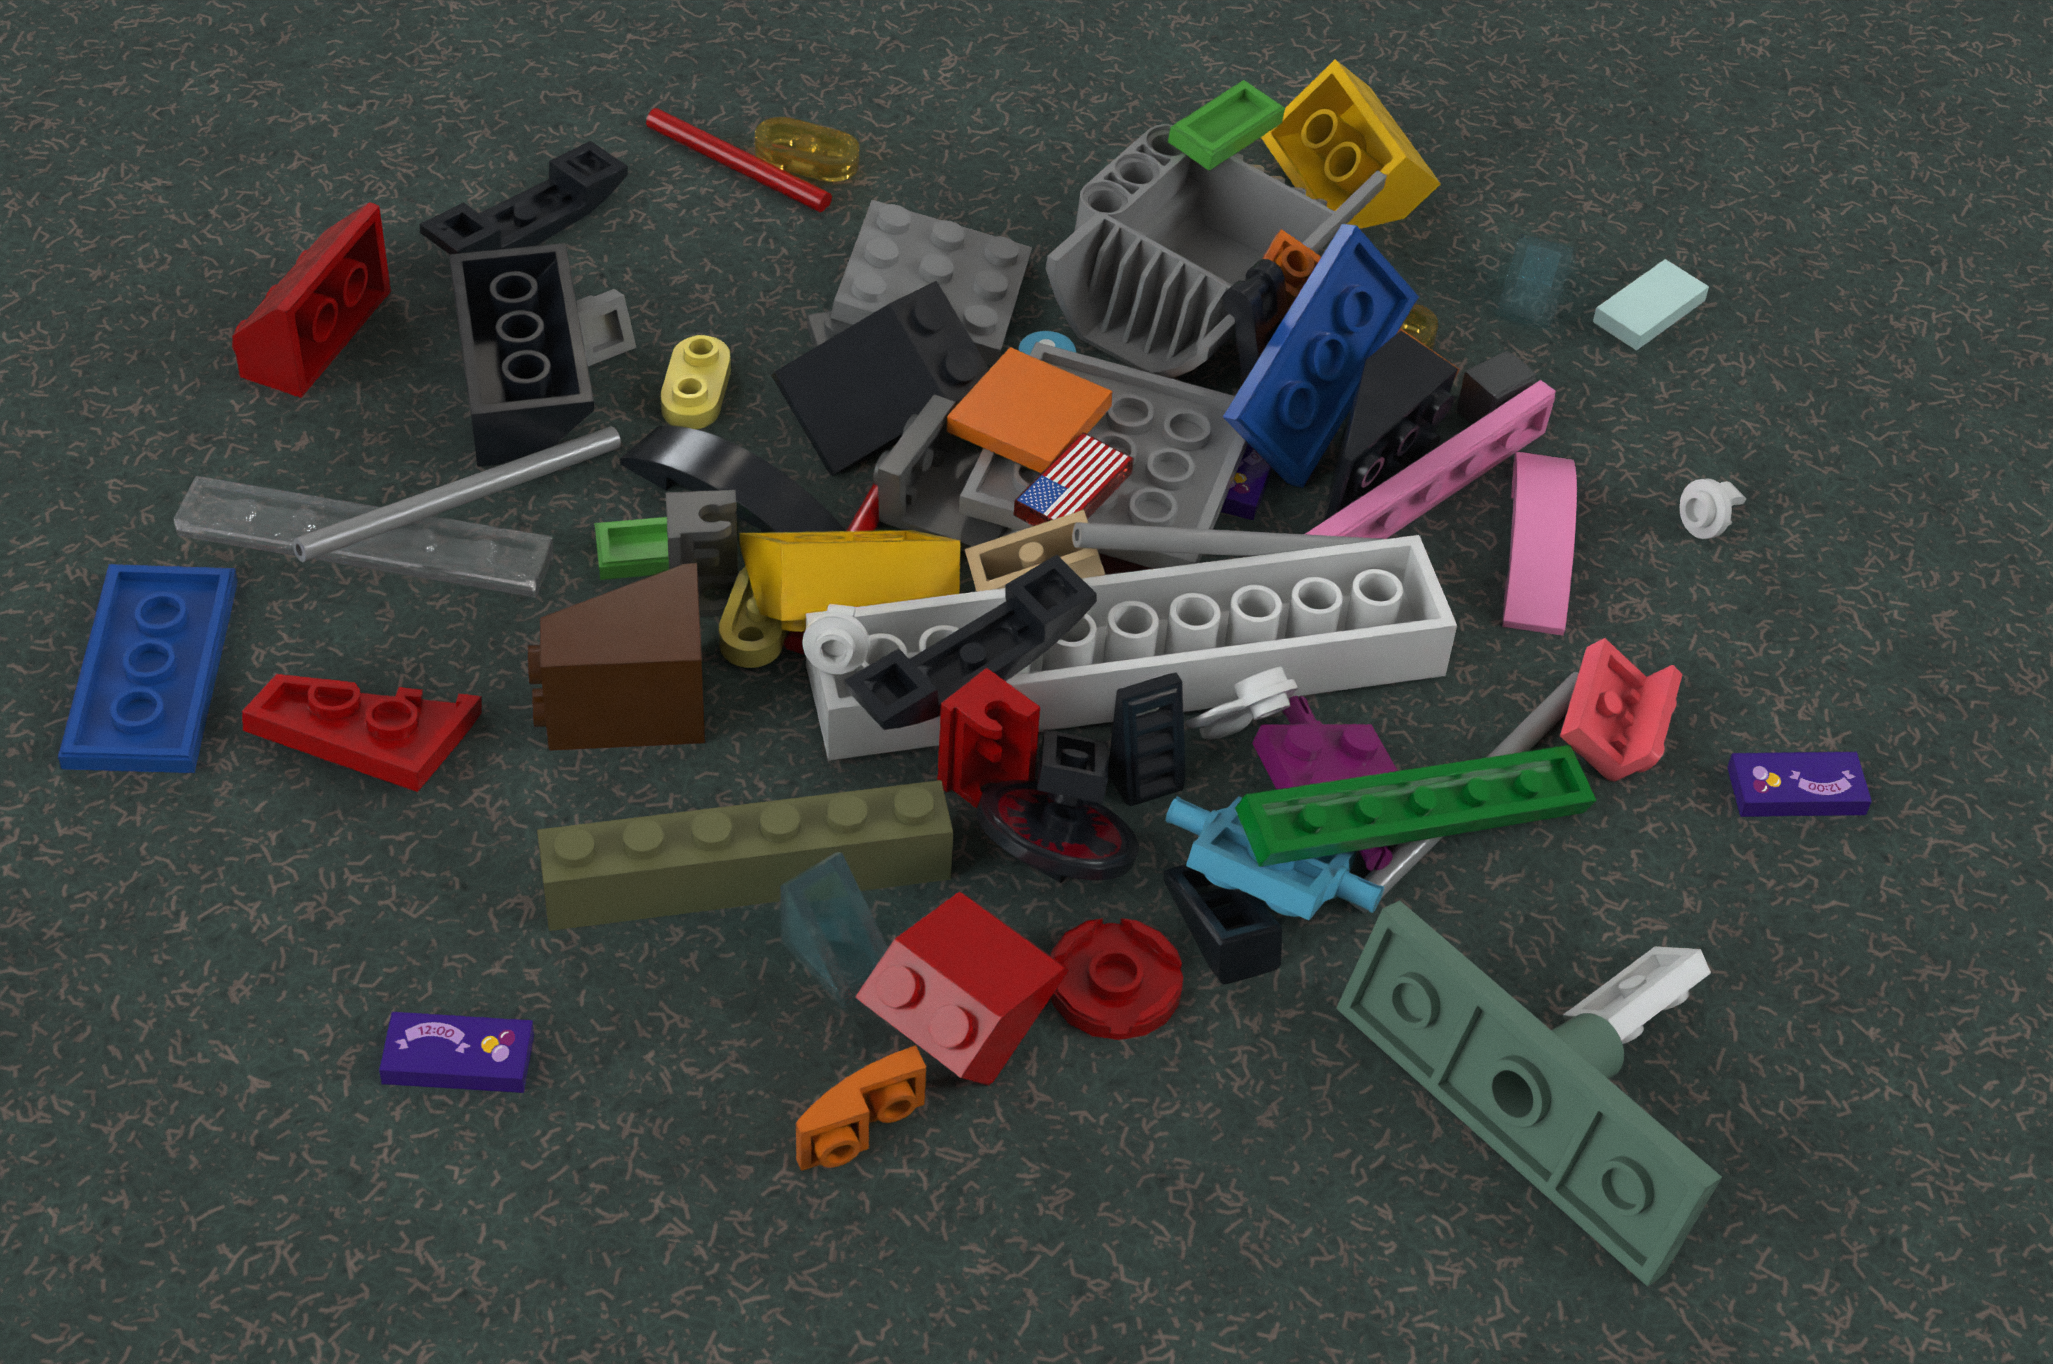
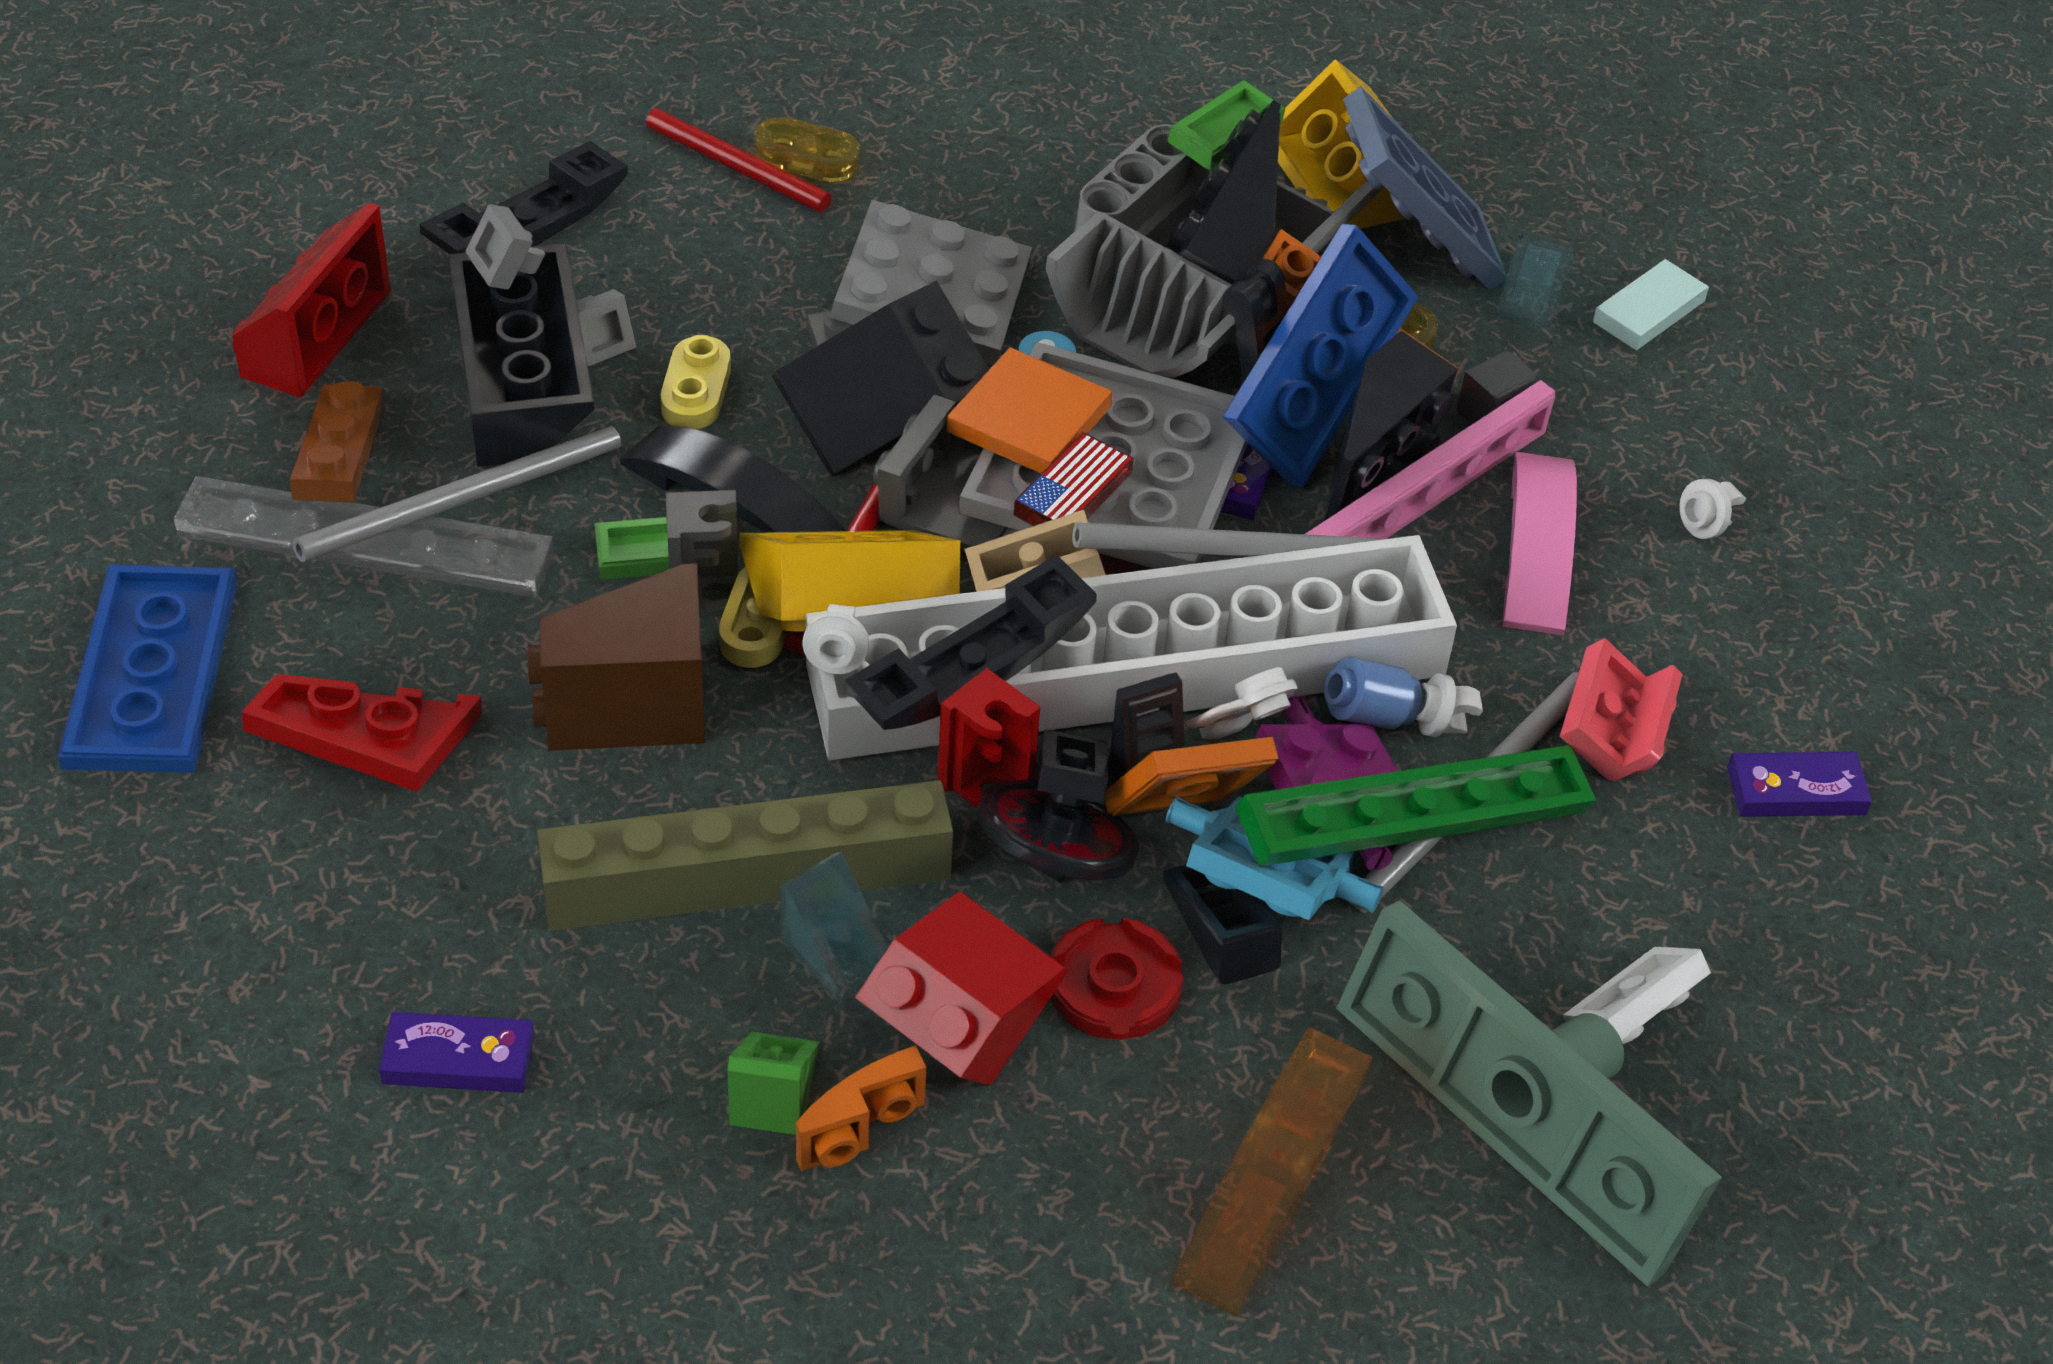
(337, 443): none -> dark orange plate
(502, 248): none -> light grey tile
(770, 1081): none -> bright green slope
(1192, 773): none -> orange tile
(1237, 202): none -> black slope
(1272, 1171): none -> clear orange slope
(1372, 693): none -> medium blue brick
(1422, 189): none -> sand blue plate
(1446, 705): none -> white plate

